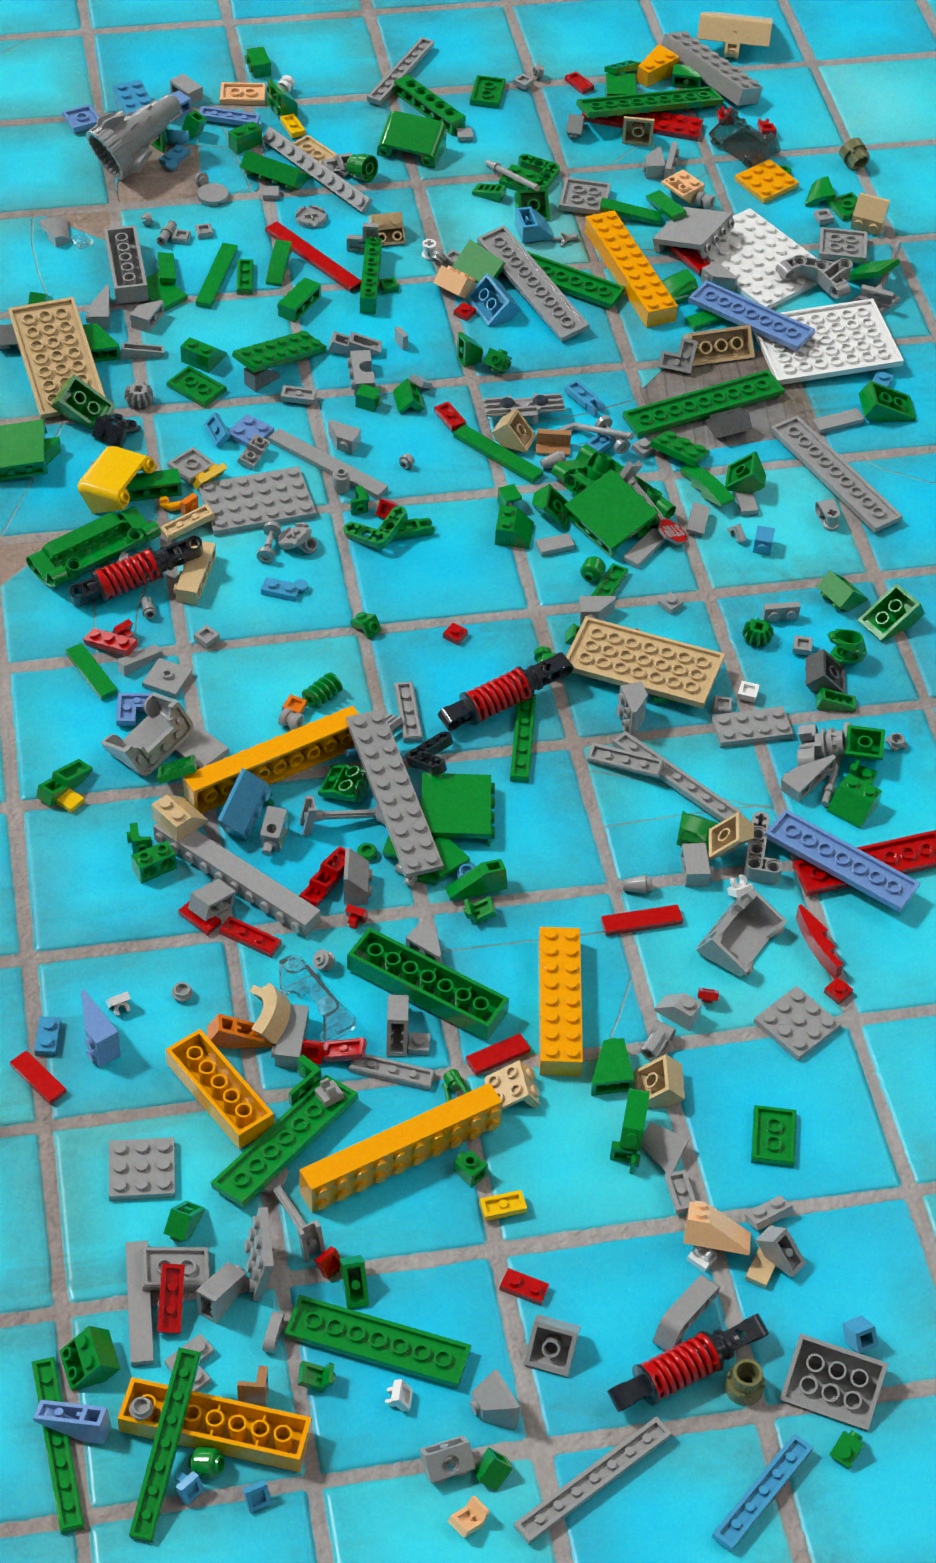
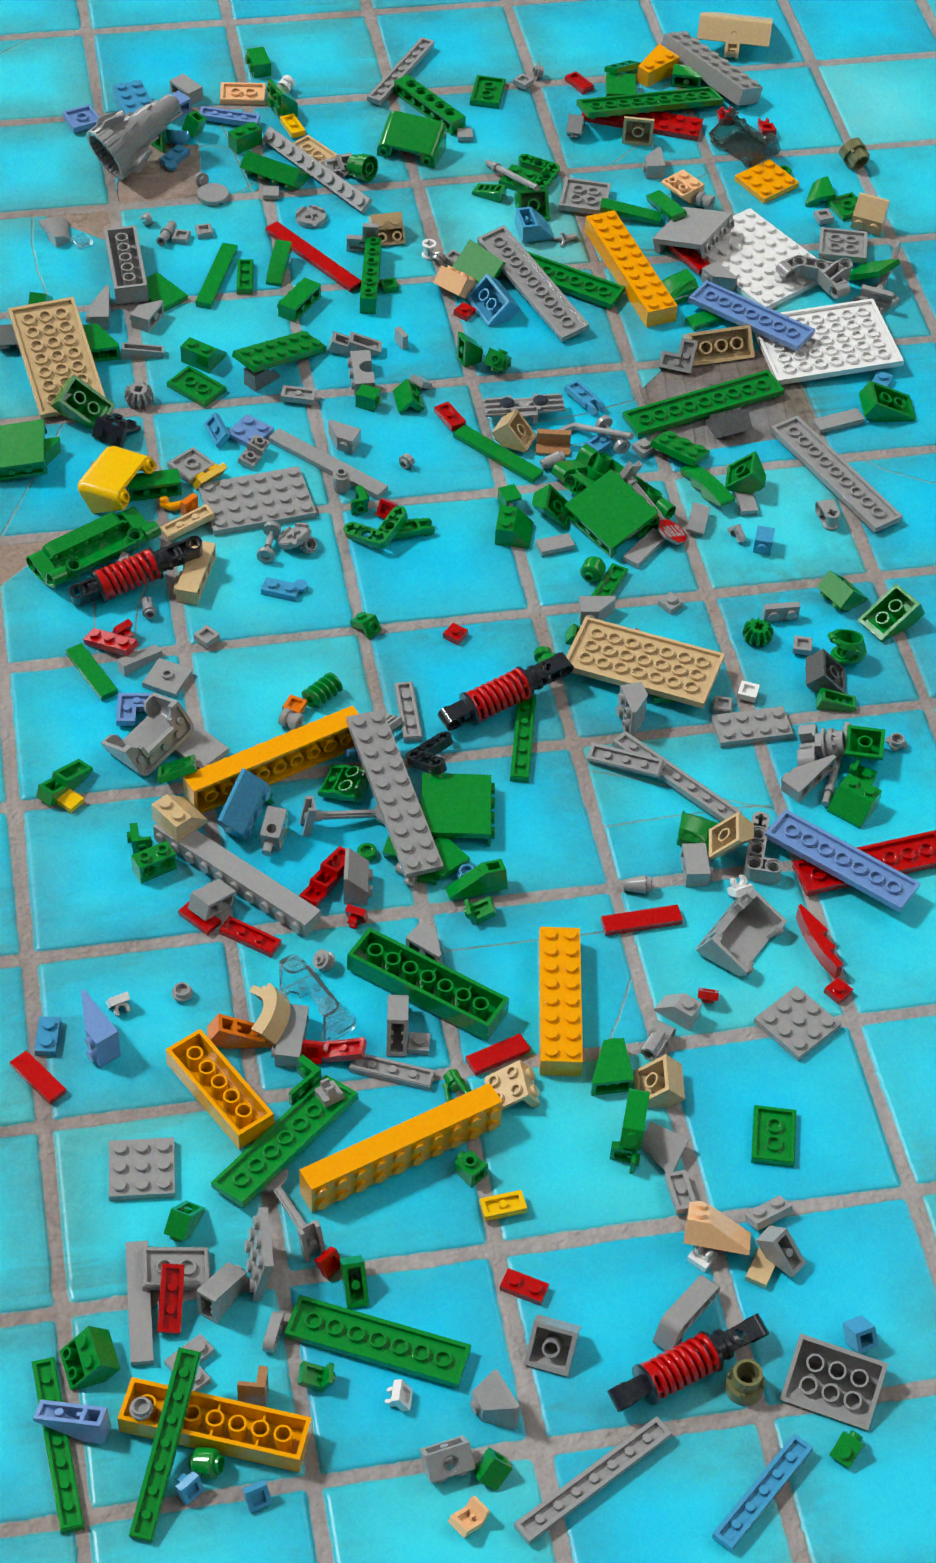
(166, 267): green tile -> none
(672, 160): light grey plate -> none

